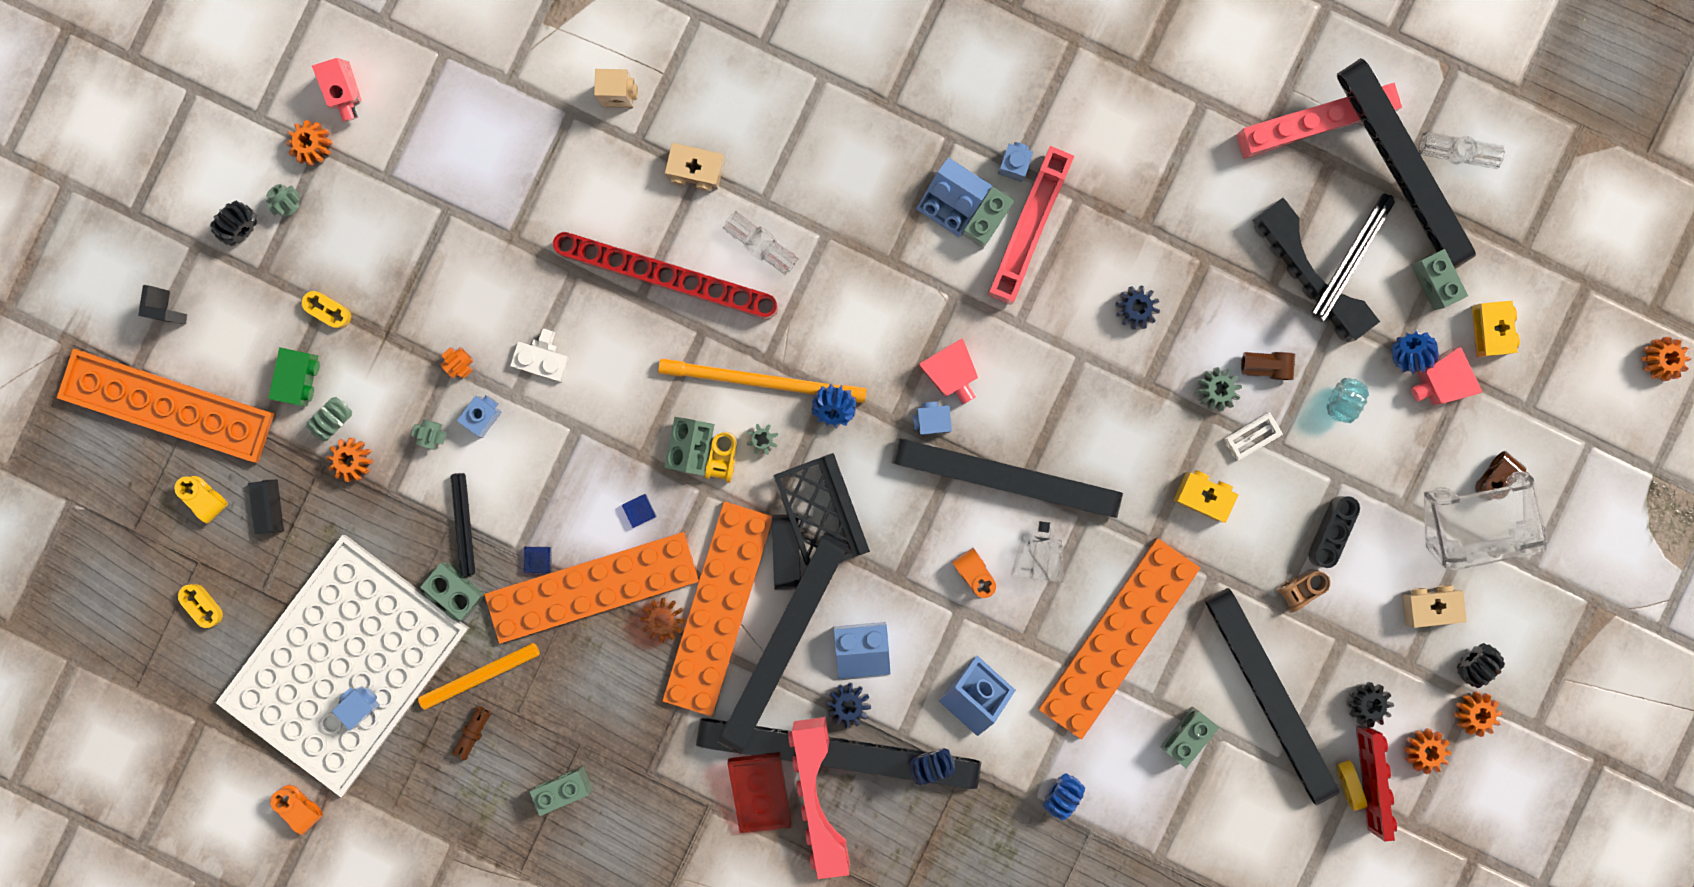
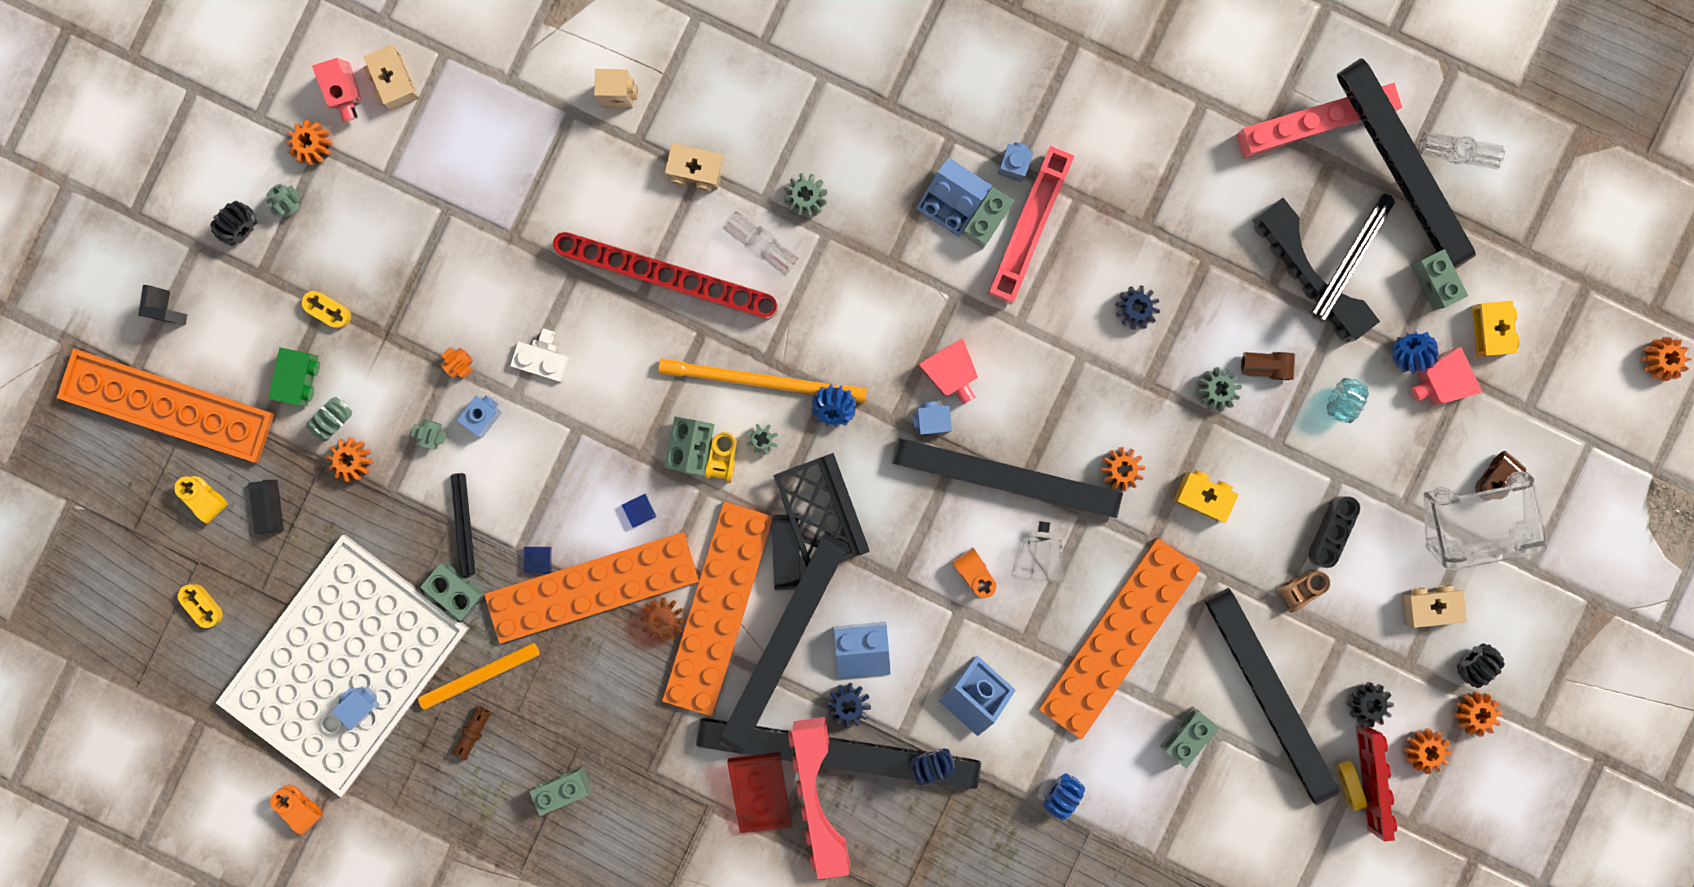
(401, 88): none -> tan brick
(798, 202): none -> sand green gear
(1117, 462): none -> orange gear
(1234, 447): white tile -> none

